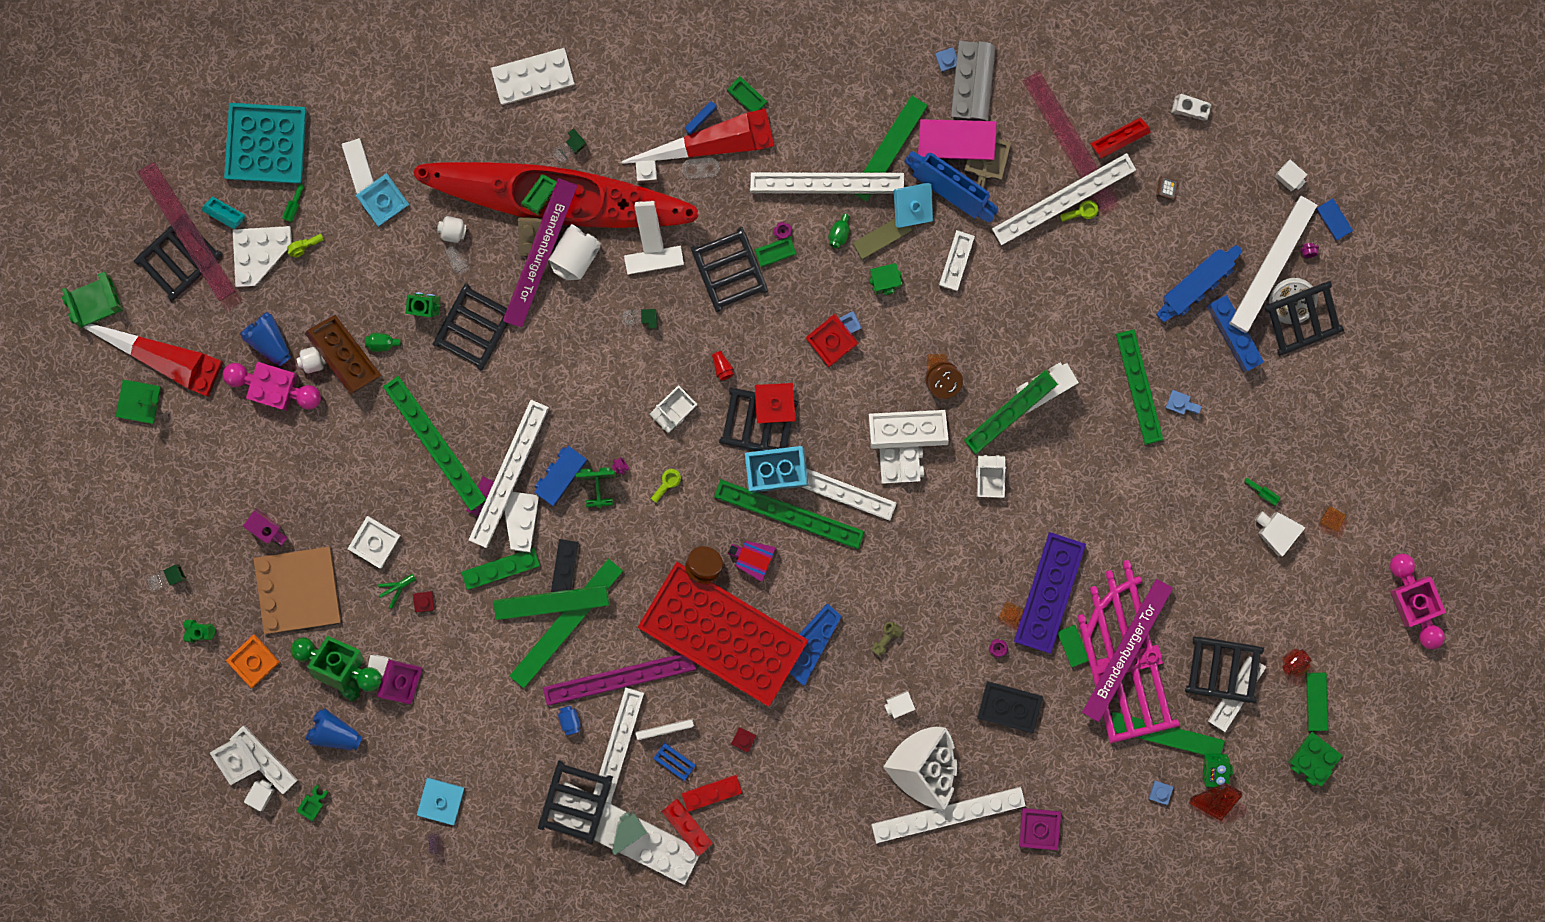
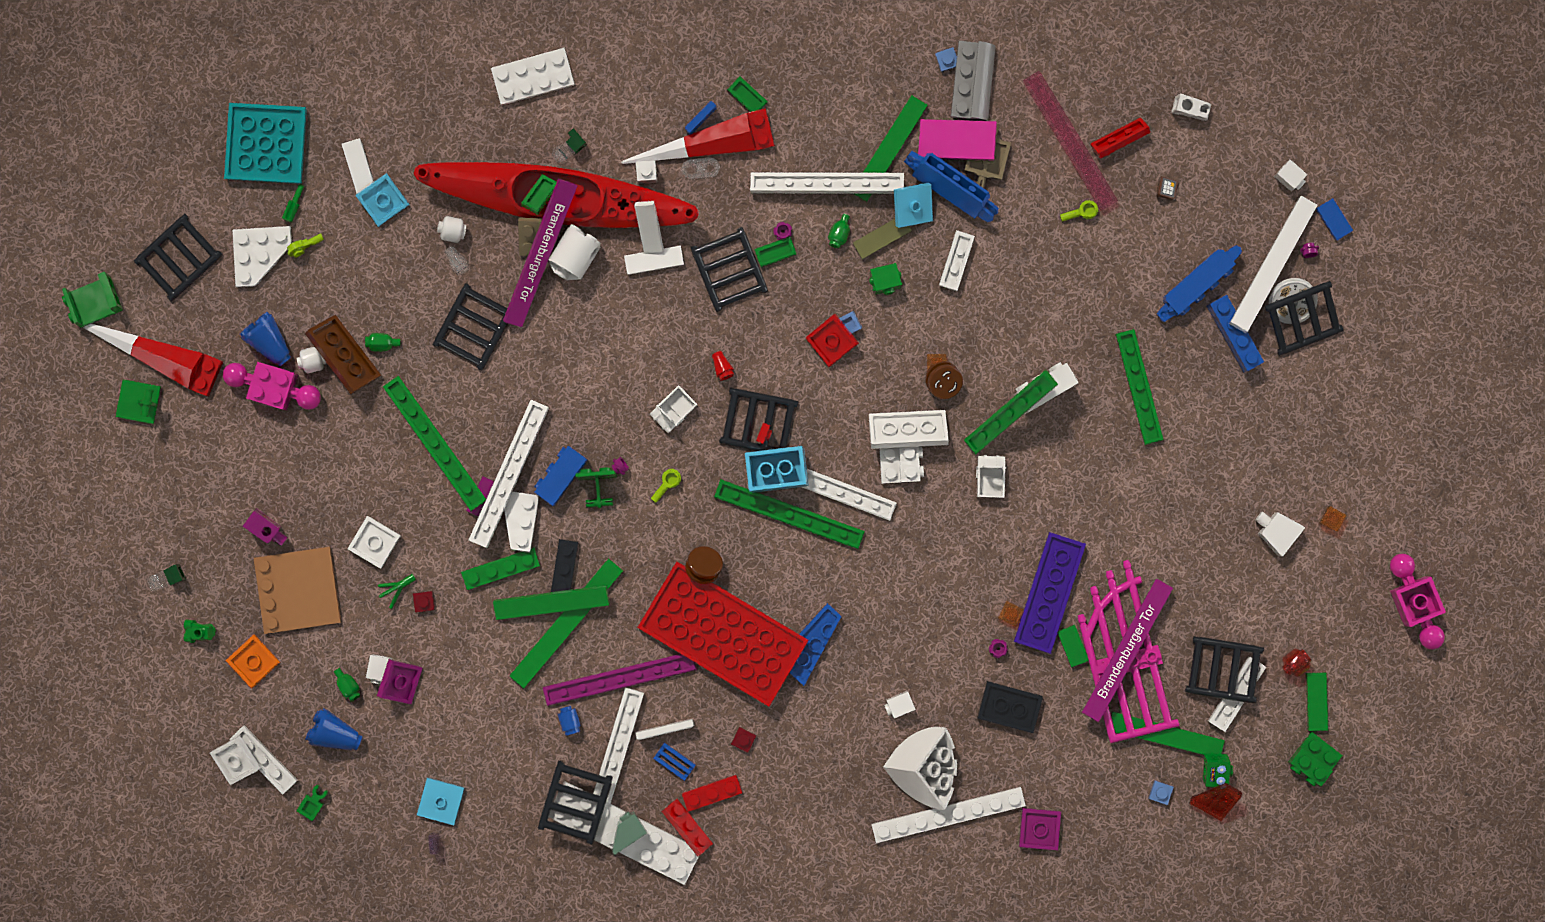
(186, 231): clear pink tile -> none
(223, 212): teal plate -> none
(259, 794): white brick -> none
(336, 664): green brick -> none
(423, 304): green head -> none
(640, 317): leg -> none
(753, 558): torso -> none
(764, 433): none -> red plate
(775, 403): red plate -> none
(891, 630): olive bar -> none
(1064, 199): white plate -> none
(1180, 402): medium blue plate -> none
(1264, 492): green axle -> none

